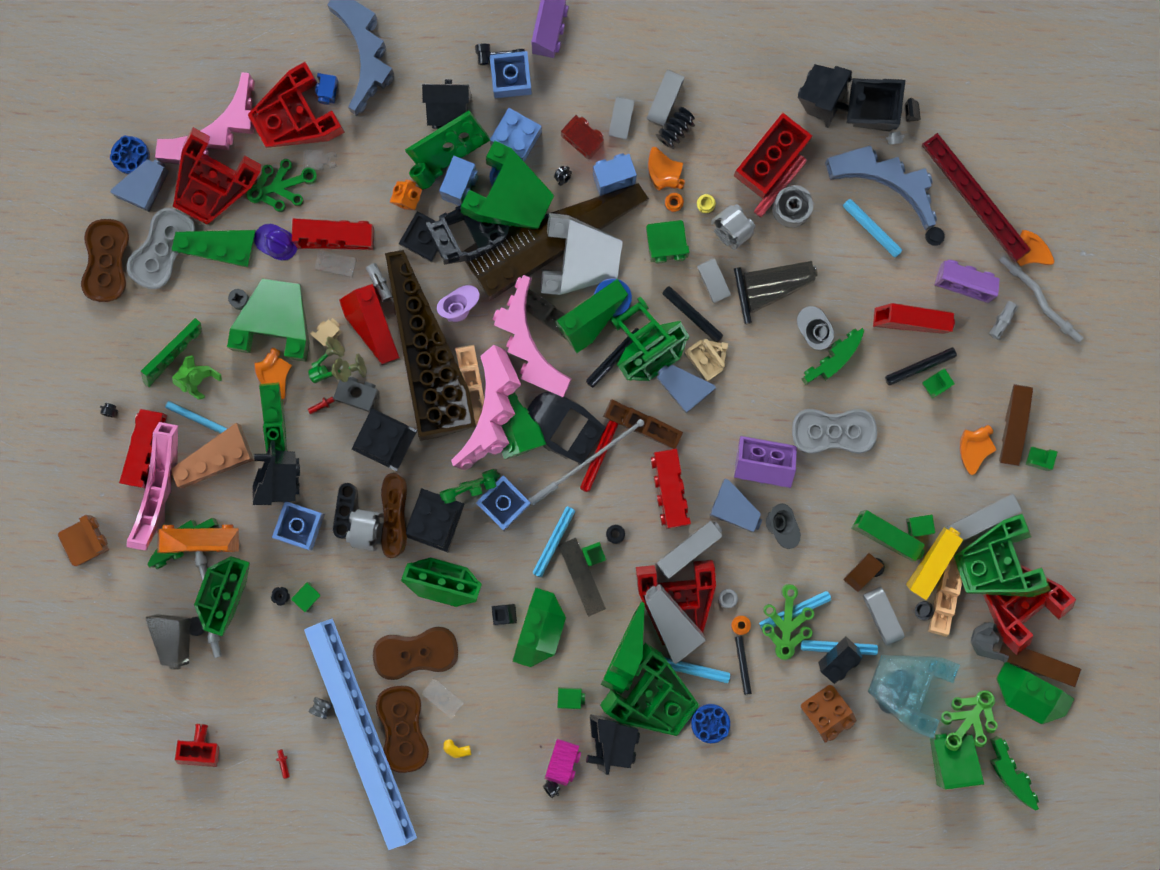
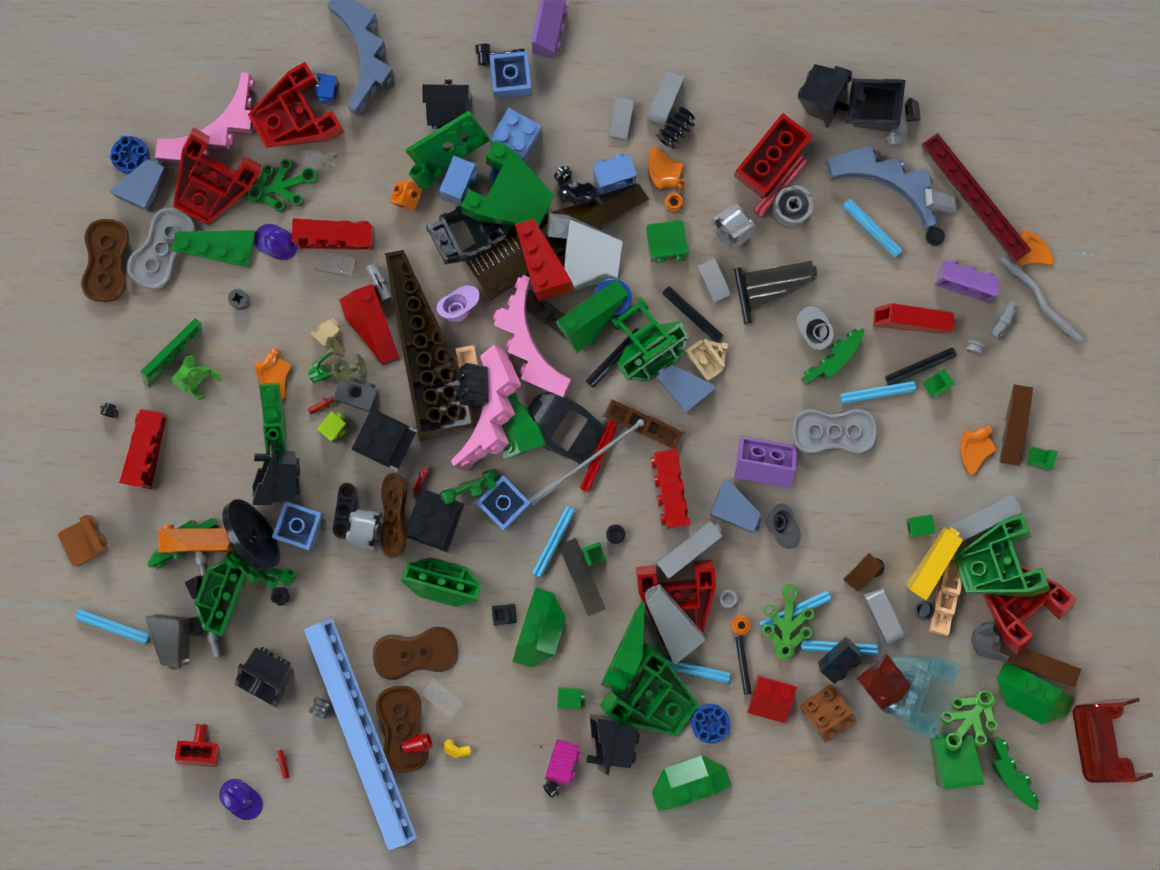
(112, 626): none -> medium azure axle
(158, 486): bright pink arch -> none
(193, 586): none -> black slope
(195, 417): medium azure bar -> none
(215, 457): nougat wedge -> none
(235, 561): none -> green plant
(240, 799): none -> dark purple piece
(251, 535): none -> black dish
(264, 676): none -> black piece
(273, 311): wedge -> none
(306, 597): green panel -> none
(333, 426): none -> lime brick
(418, 239): black tile -> none
(419, 743): none -> red cone
(421, 478): none -> red piece
(473, 385): none -> black brick
(544, 267): none -> red wedge
(578, 193): none -> black hair
(582, 136): clear red brick -> none
(689, 782): none -> green wedge
(706, 203): light yellow plate -> none
(771, 699): none -> red slope
(878, 392): none -> medium azure axle
(884, 682): none -> clear red slope
(888, 535): green slope -> none
(940, 201): none -> light grey tile
(974, 347): none -> light grey bush
(1098, 742): none -> clear red windscreen

